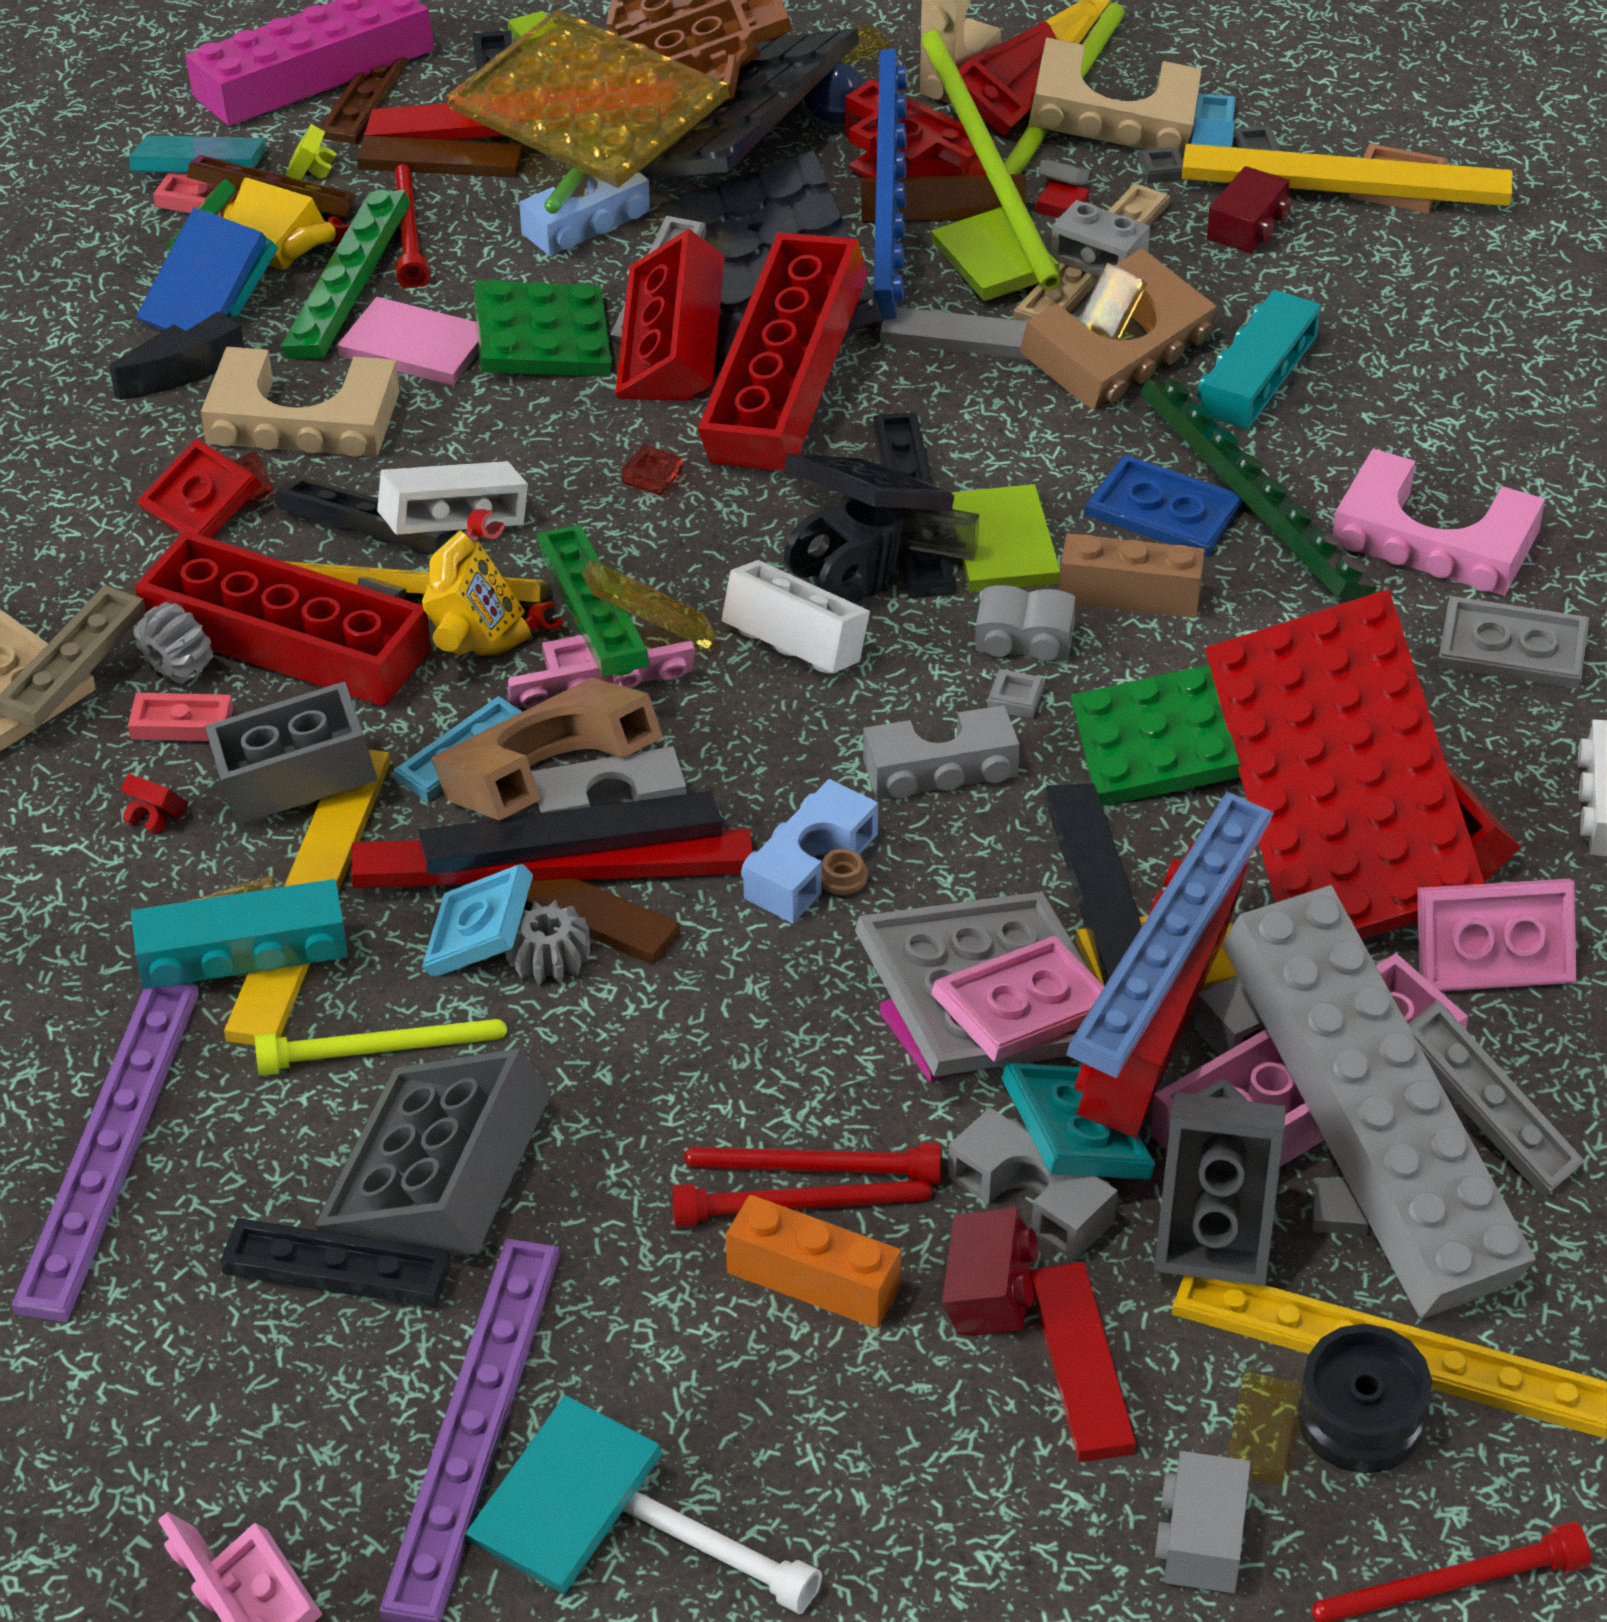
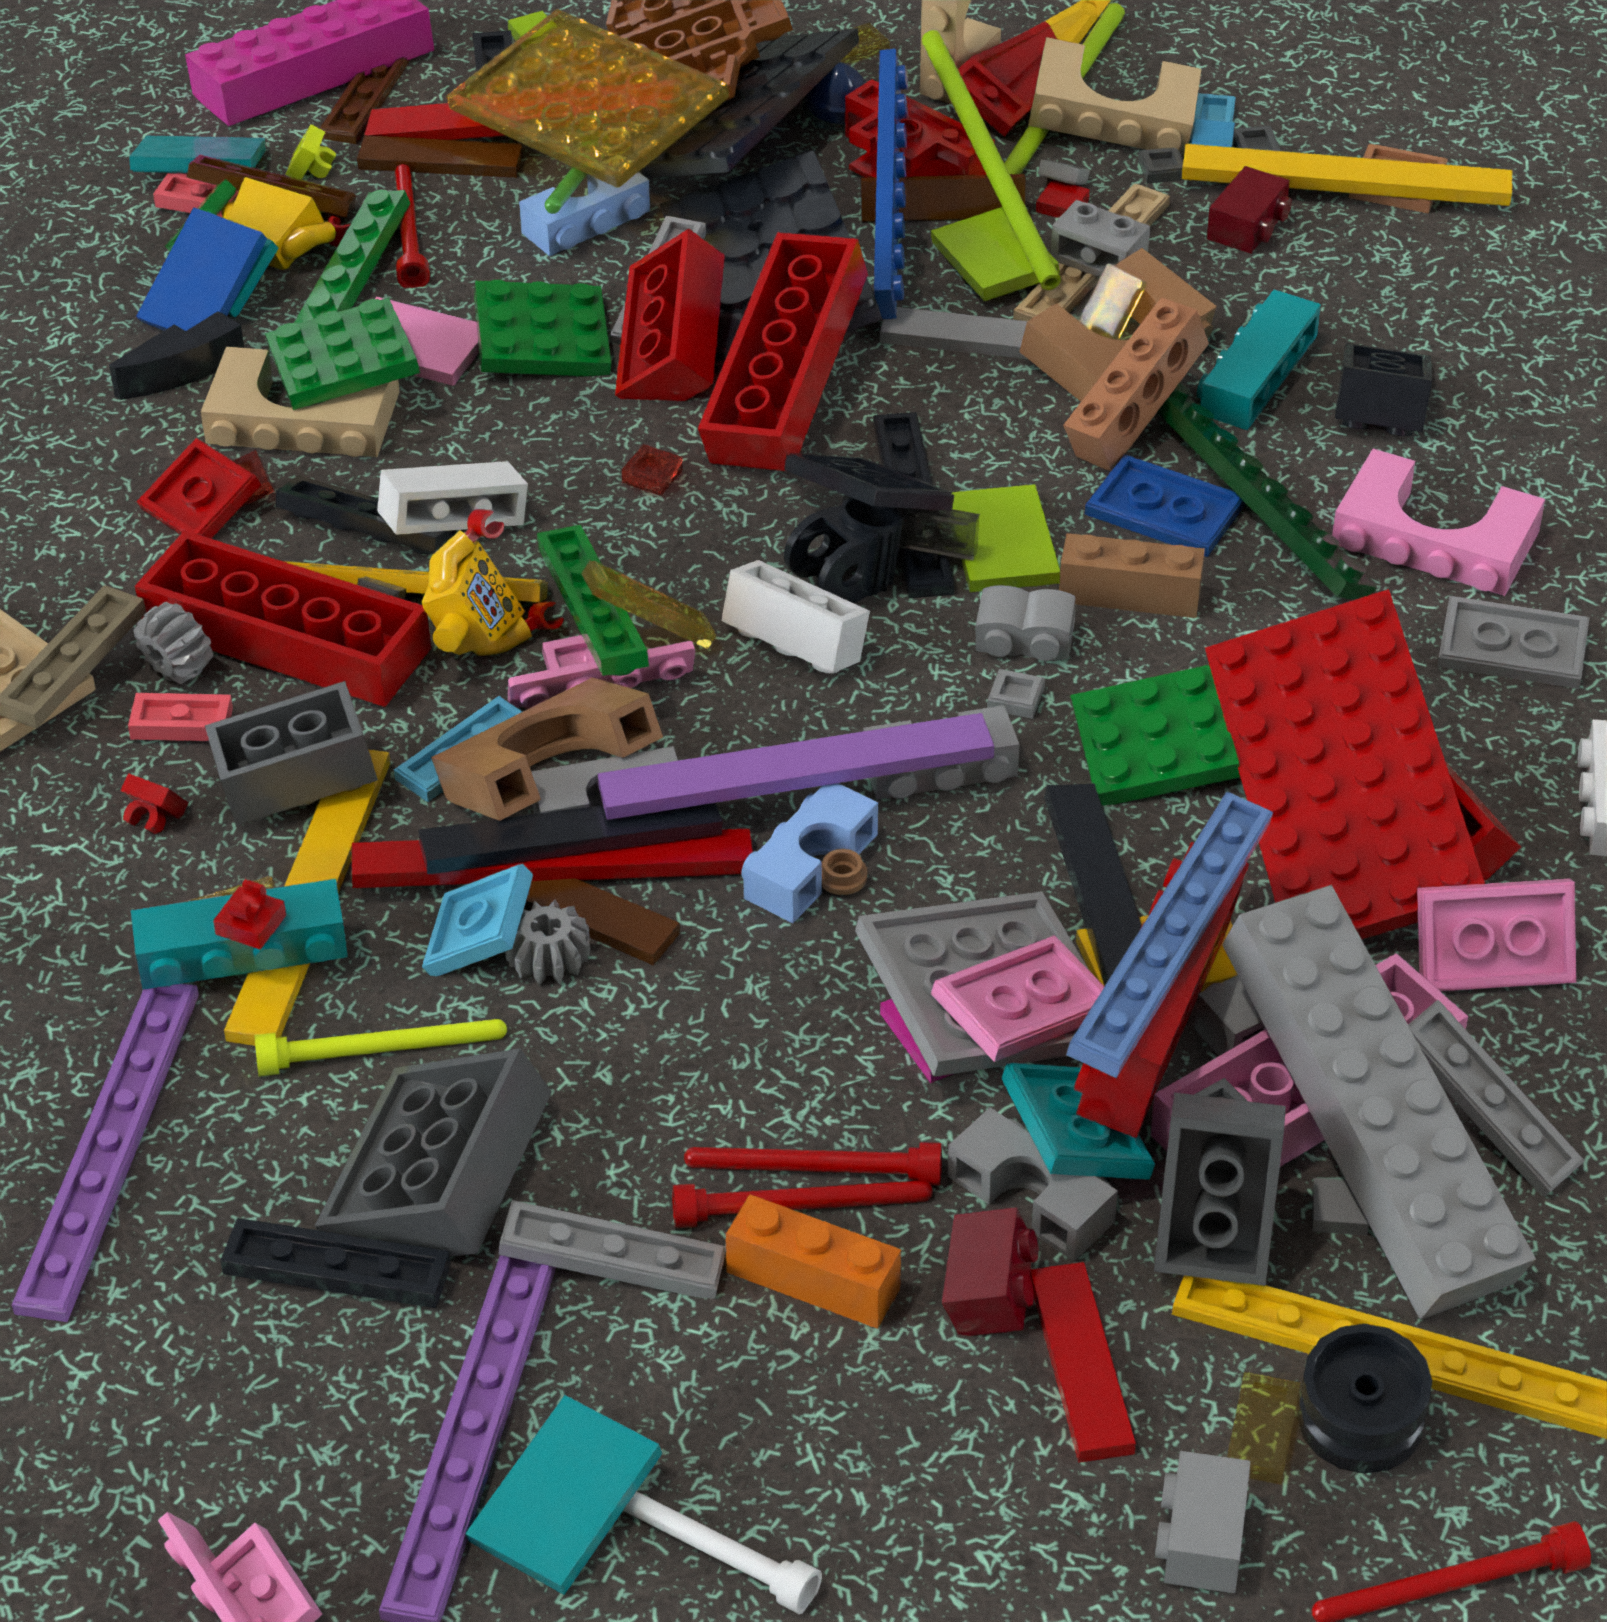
(250, 915): none -> red tile
(341, 353): none -> green plate
(612, 1250): none -> light grey tile
(794, 766): none -> medium lavender tile
(1136, 384): none -> nougat brick
(1383, 389): none -> black slope

